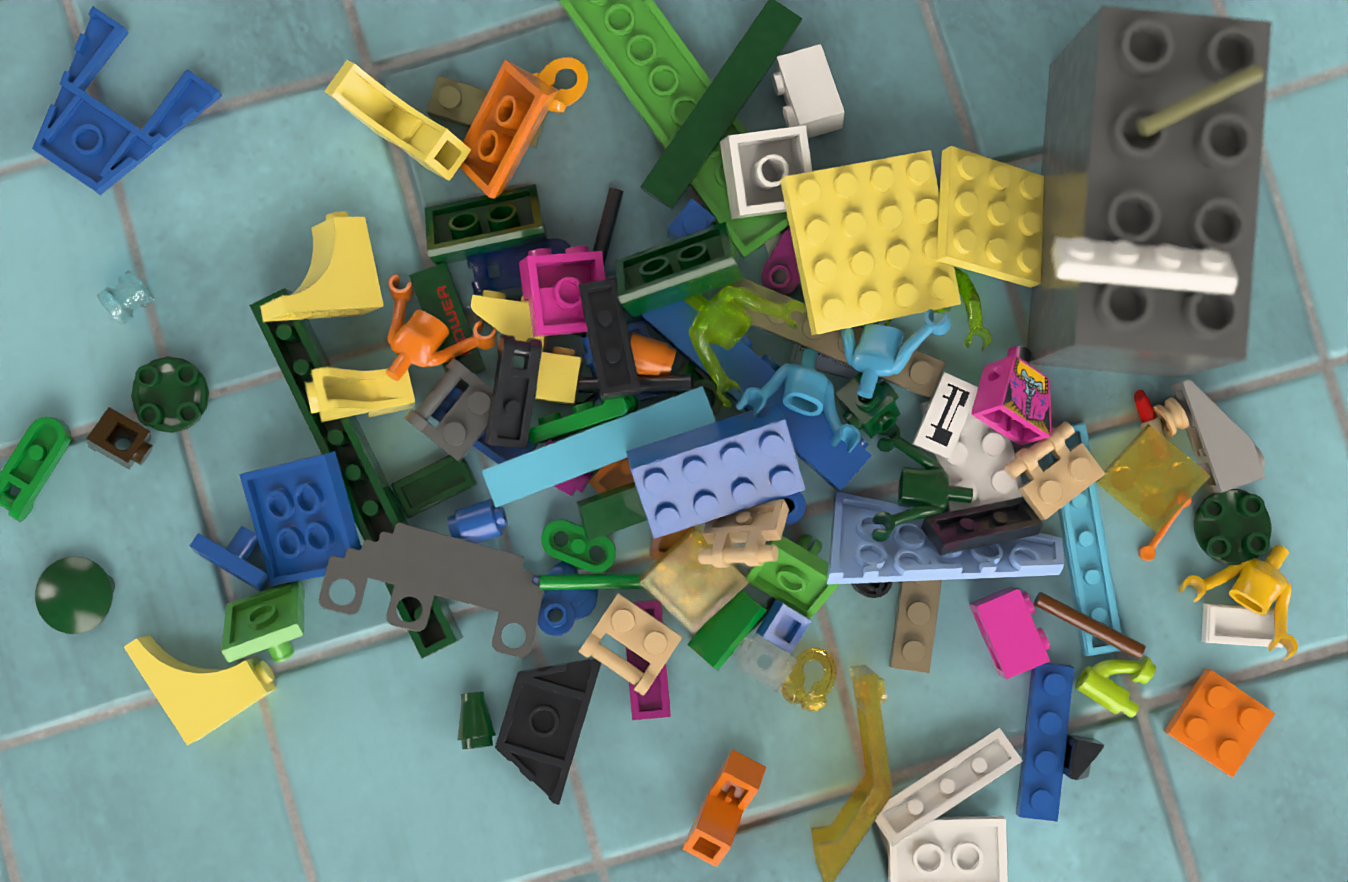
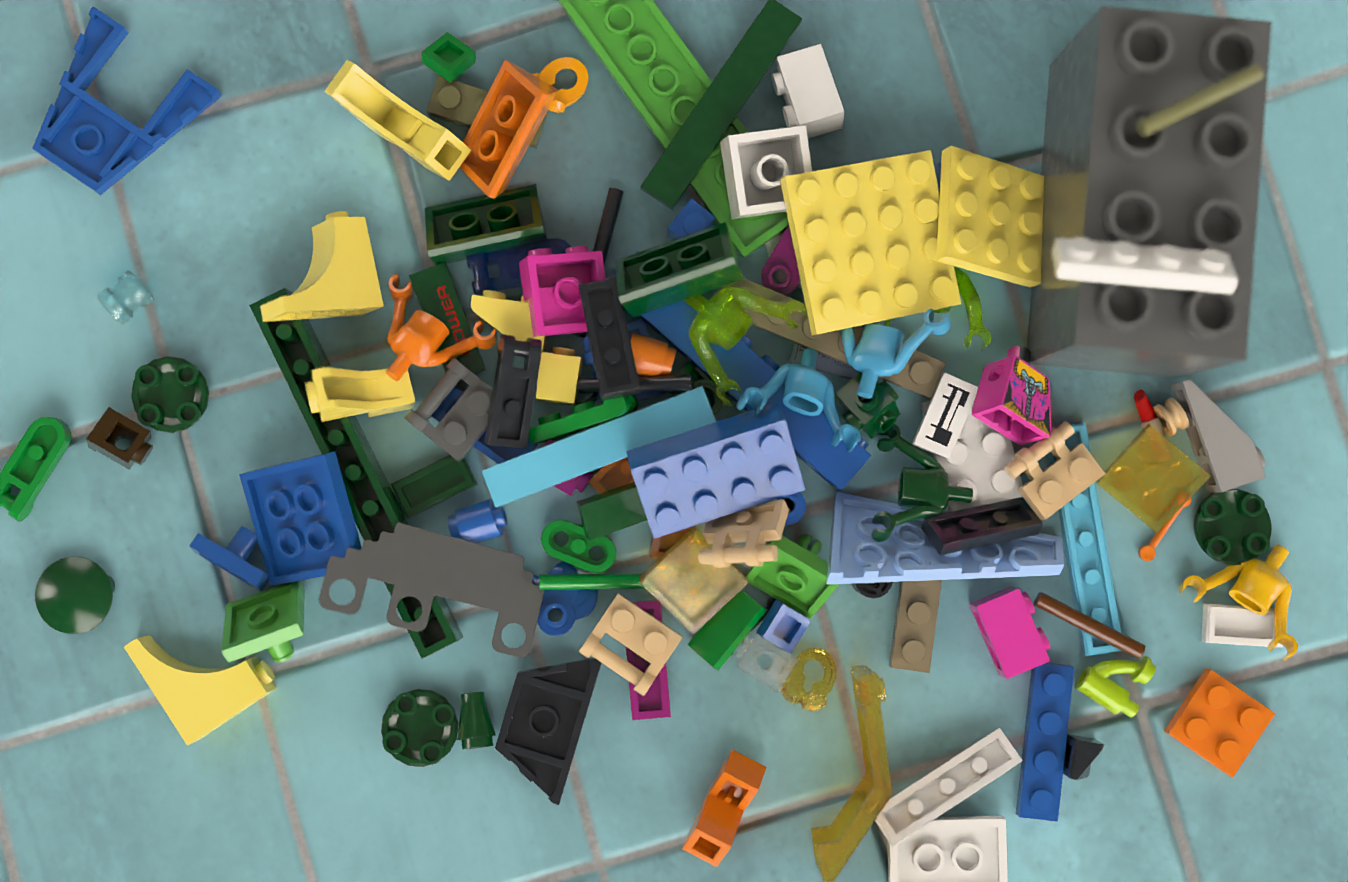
(419, 728): none -> dark green dish
(448, 57): none -> green plate

